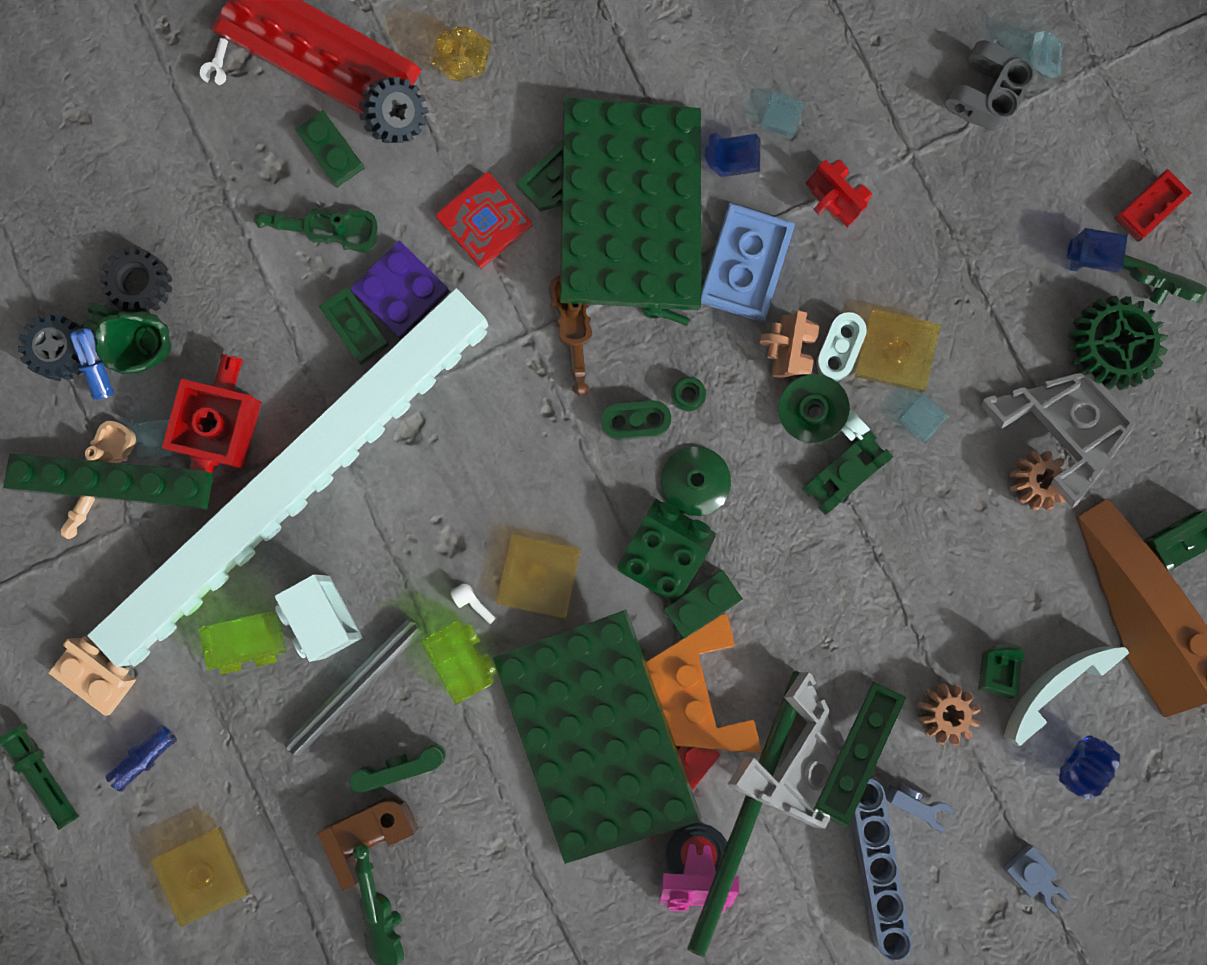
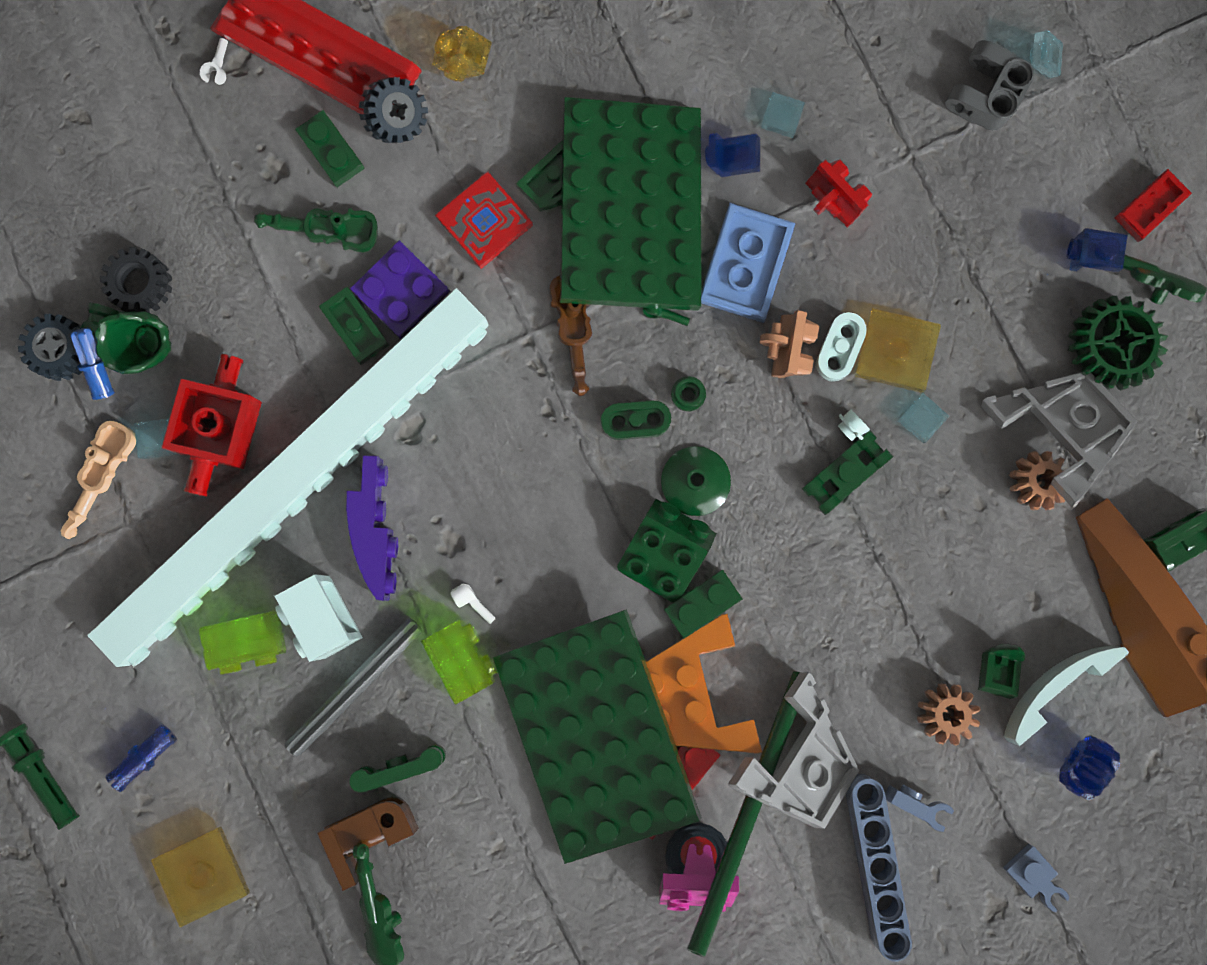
(92, 675): light nougat bracket -> none
(108, 481): dark green plate -> none
(371, 544): none -> dark purple slope
(538, 576): clear yellow plate -> none
(811, 392): dark green dish -> none
(859, 754): dark green tile -> none

